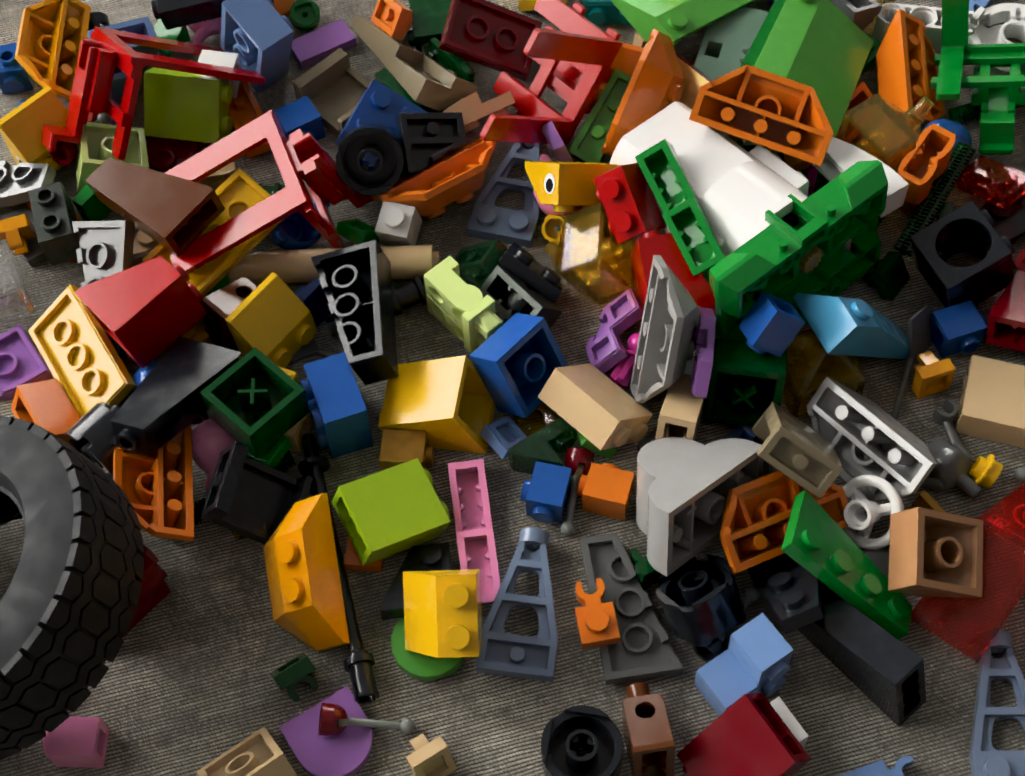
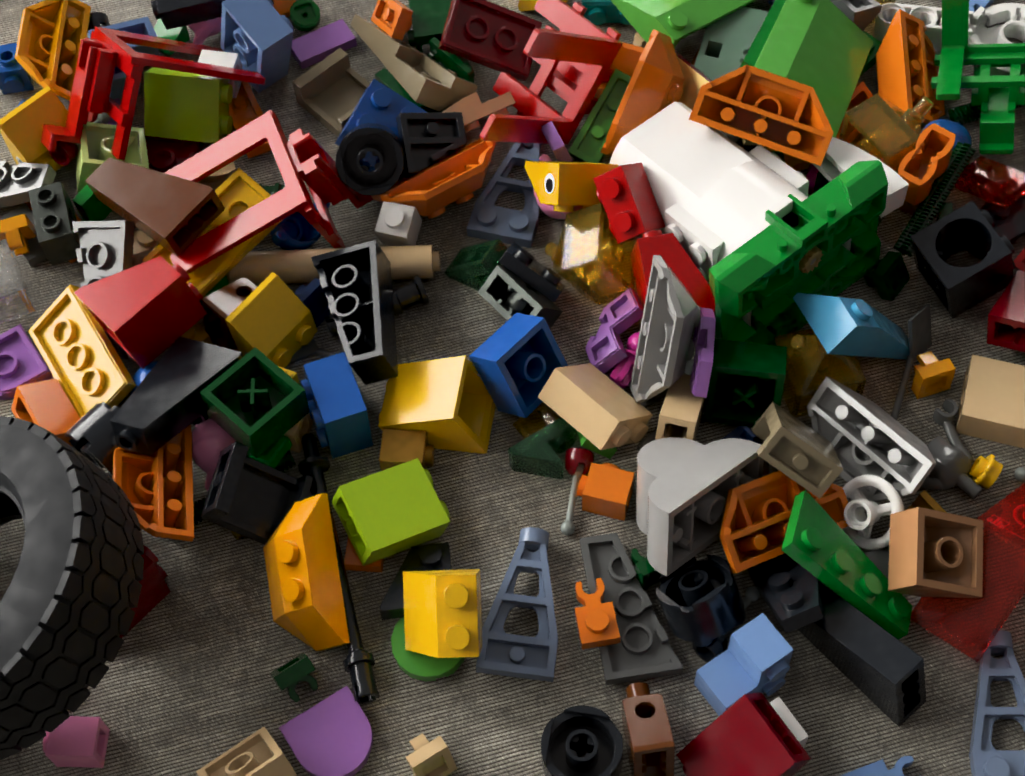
(301, 115): blue brick -> none
(334, 720): hinge -> none
(356, 231): green tile -> none
(460, 305): yellowish green hips -> none
(474, 524): bright pink slope -> none
(502, 435): medium blue tile -> none
(547, 492): blue brick -> none
(548, 227): yellow plate -> none
(680, 207): green slope -> none
(771, 325): blue brick -> none
(957, 329): blue brick -> none

